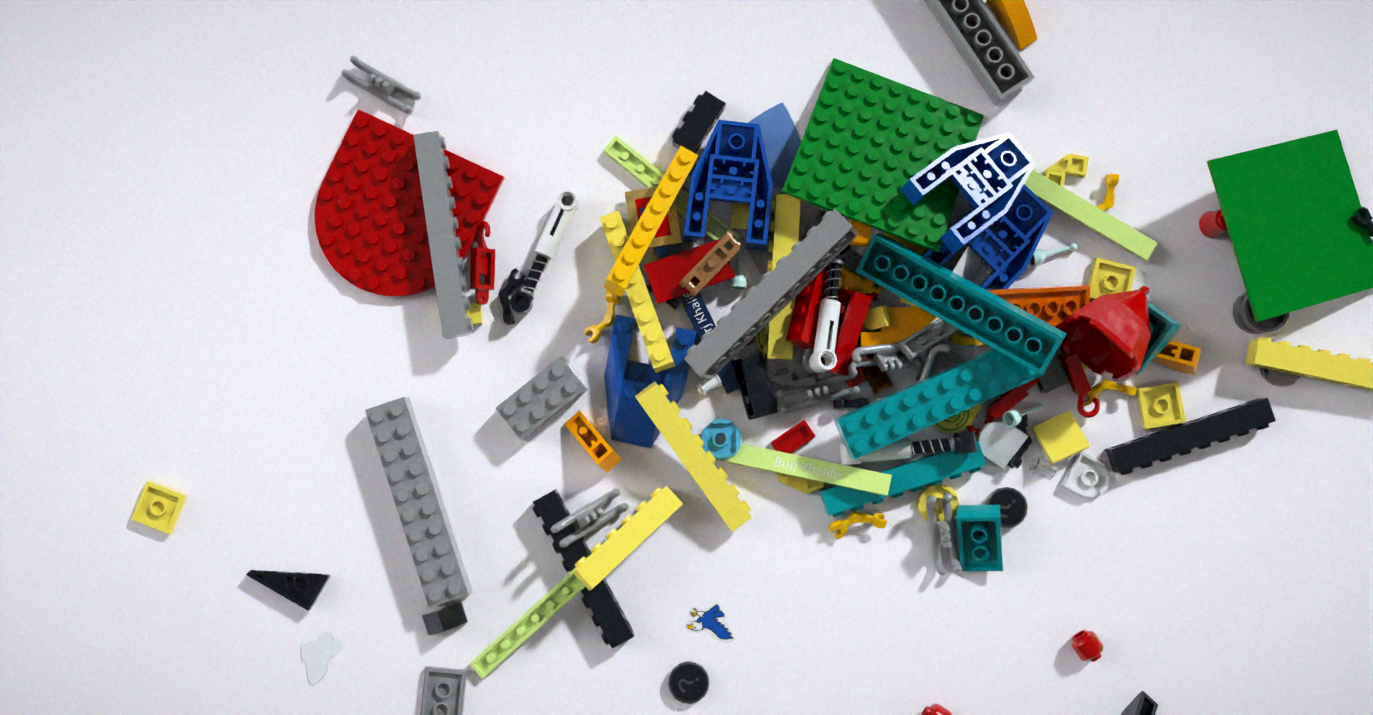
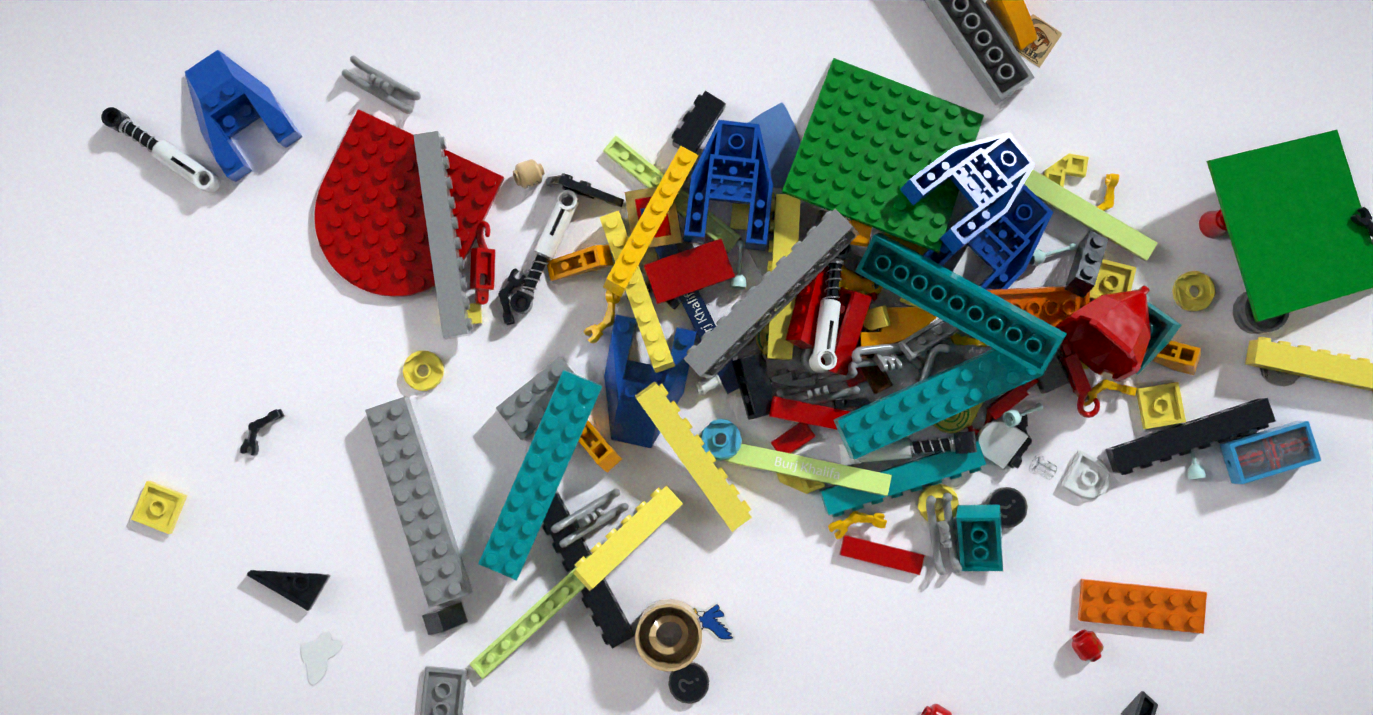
(162, 150): none -> piece
(229, 101): none -> blue wedge
(254, 428): none -> black piece
(435, 373): none -> light yellow tile
(528, 173): none -> tan head
(540, 474): none -> teal brick
(580, 262): none -> light orange slope
(583, 188): none -> black wing
(664, 656): none -> tan piece
(711, 264): medium nougat plate -> none
(805, 412): none -> red tile
(881, 554): none -> red tile
(1046, 39): none -> tan sticker
(1060, 437): light yellow tile -> none
(1086, 264): none -> black brick
(1142, 606): none -> orange plate
(1182, 294): none -> light yellow tile
(1195, 471): none -> light aqua hinge
(1270, 452): none -> brick

